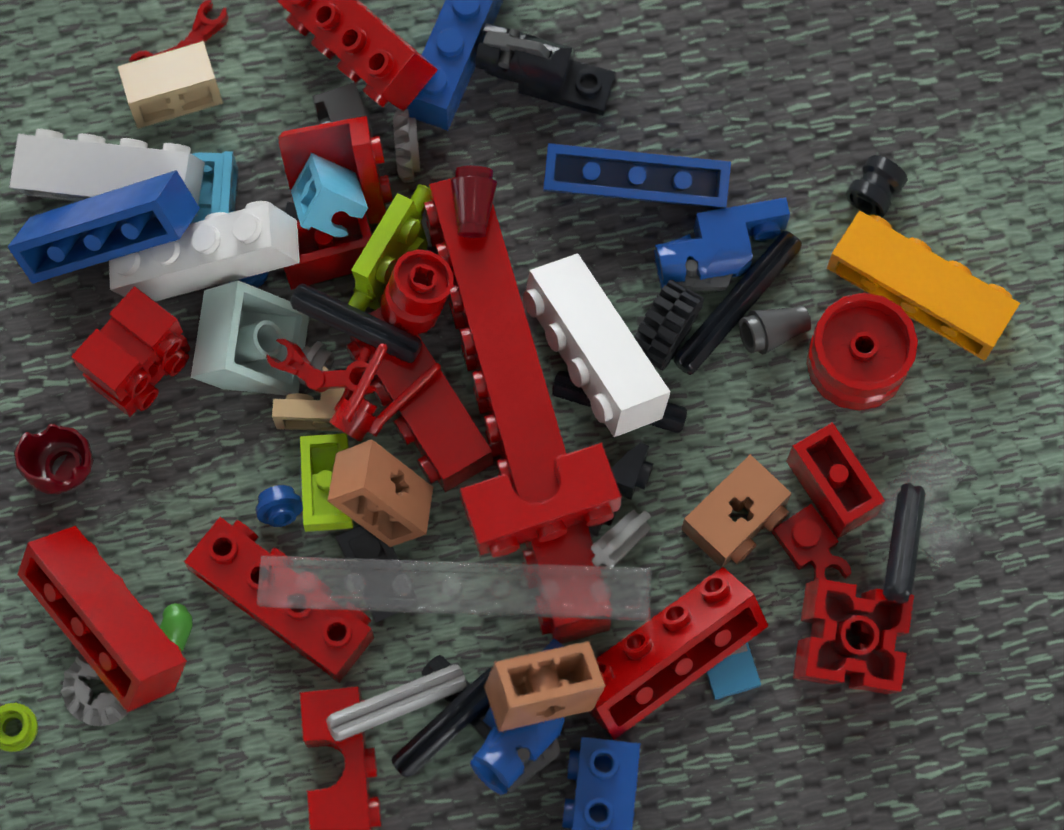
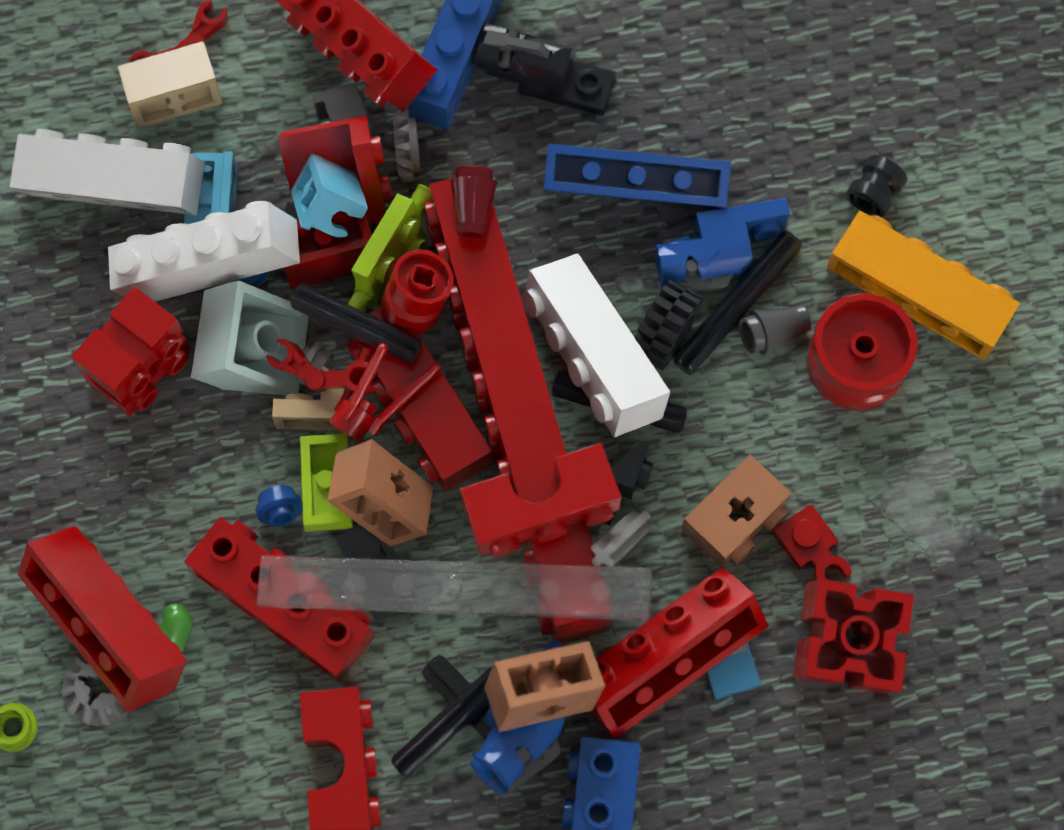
(38, 452): dark red hair -> none
(104, 227): blue brick -> none
(396, 702): light grey axle -> none
(835, 480): red brick -> none
(904, 543): black axle -> none

